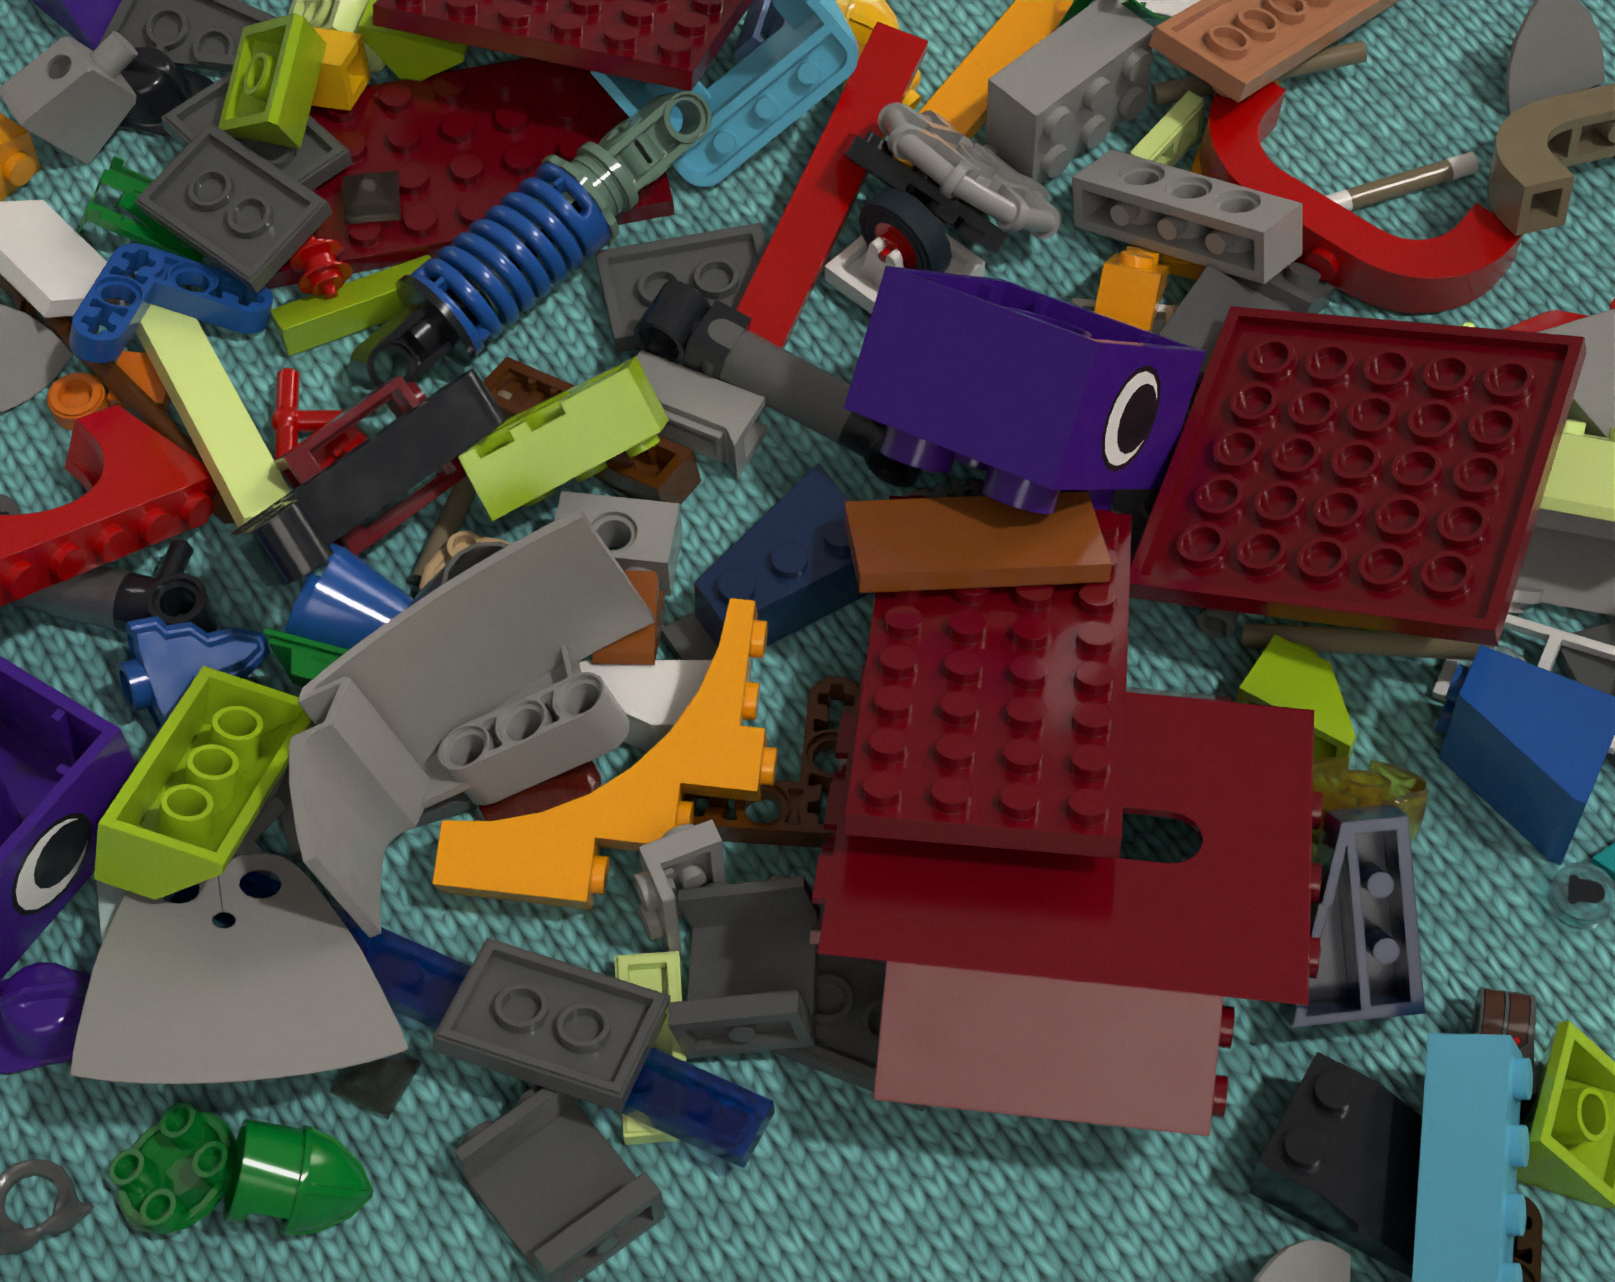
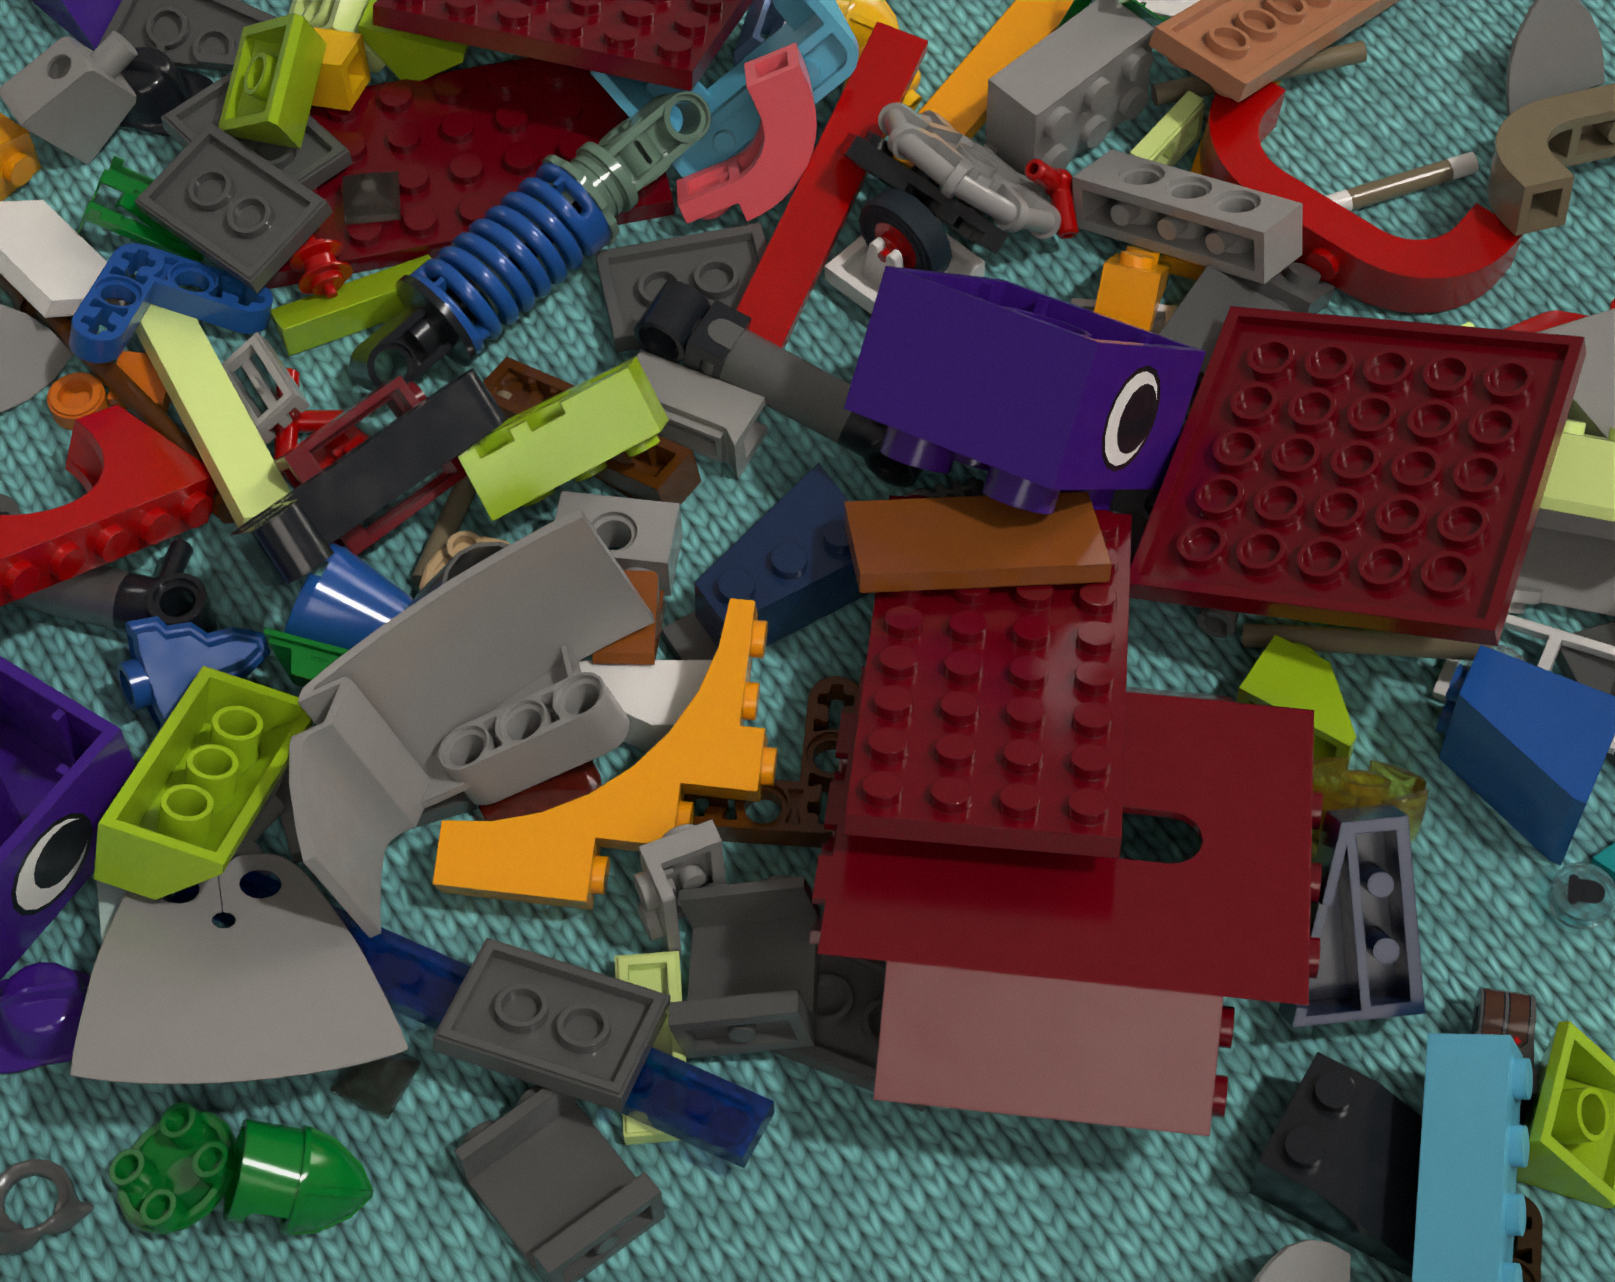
(277, 407): none -> light grey tile
(774, 157): none -> coral arch
(1059, 187): none -> red piece

